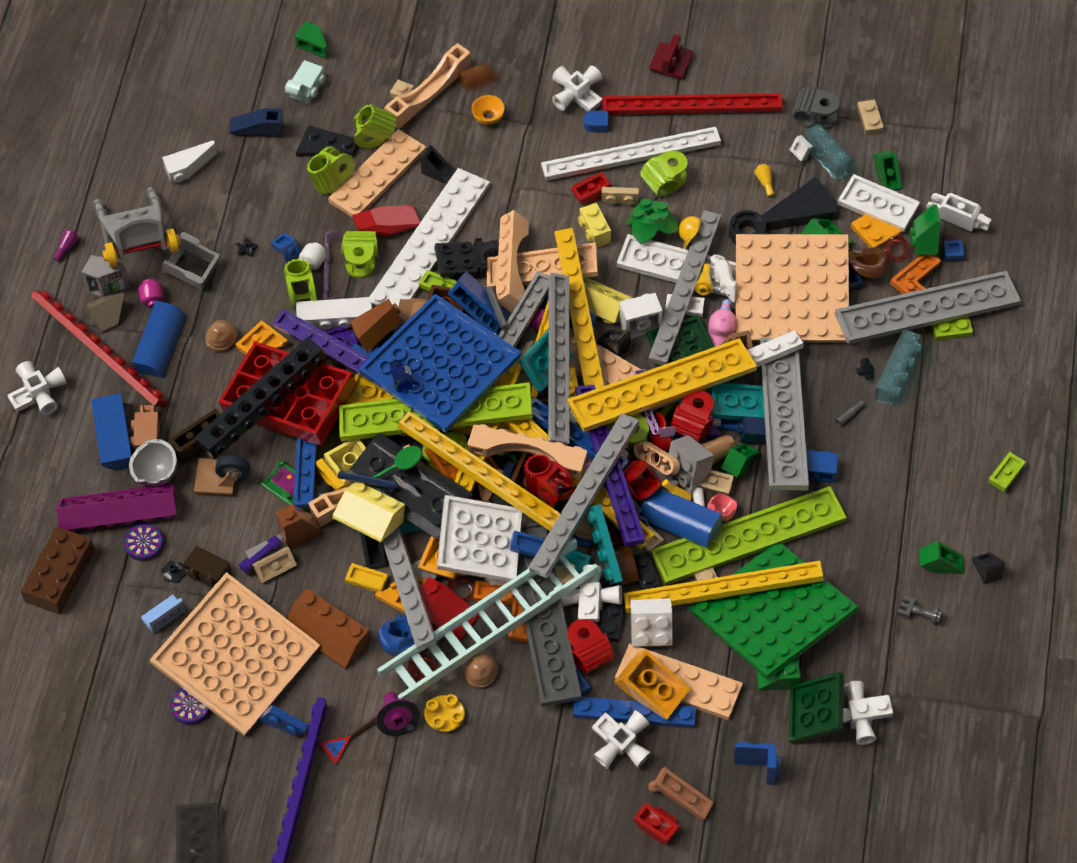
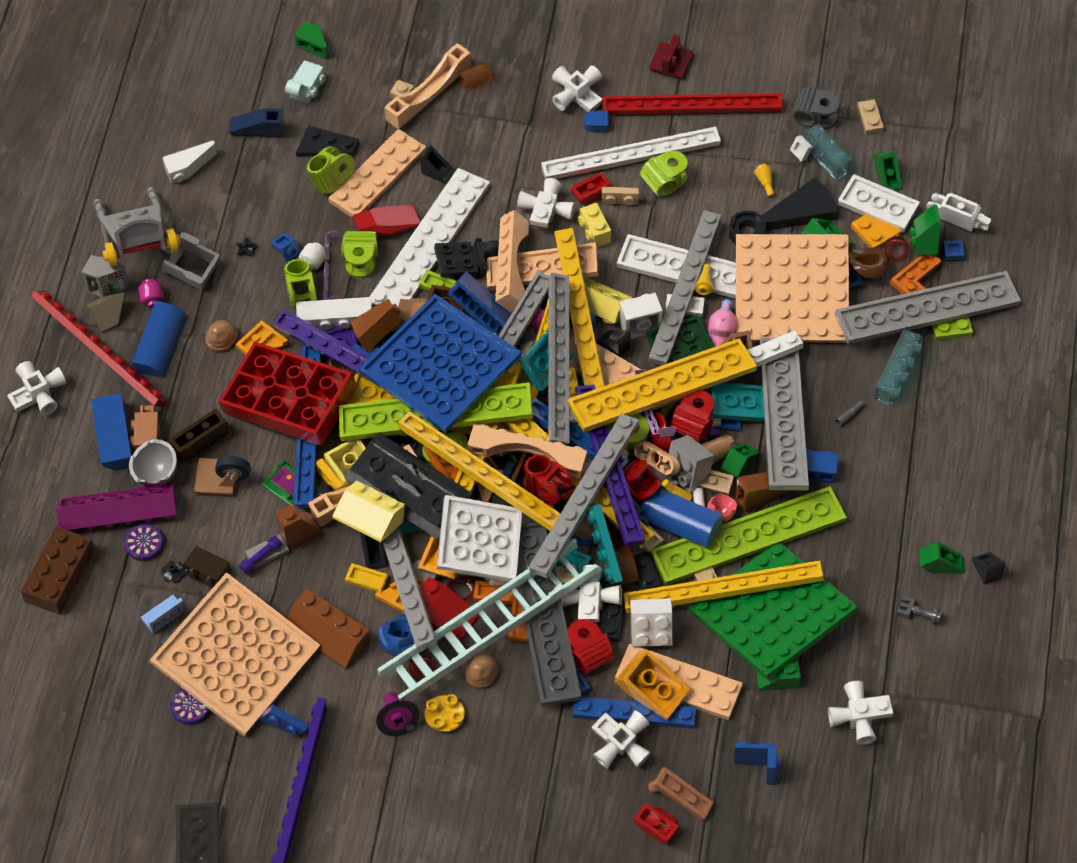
(68, 240): magenta cone -> none
(261, 398): black brick -> none
(274, 564): tan plate -> none
(336, 747): piece -> none
(367, 480): dark blue bar -> none
(379, 126): lime piece -> none
(401, 376): clear blue rock -> none
(404, 460): green piece -> none
(485, 105): light orange piece -> none
(496, 307): dark grey bar -> none
(525, 543): blue tile -> none
(546, 204): none -> white brick
(649, 218): green brick -> none
(688, 229): yellow cap -> none
(724, 275): white animal -> none
(751, 430): dark blue brick -> none
(754, 491): none -> dark orange slope
(816, 708): dark green plate -> none
(866, 368): black plant -> none
(1006, 472): lime plate -> none

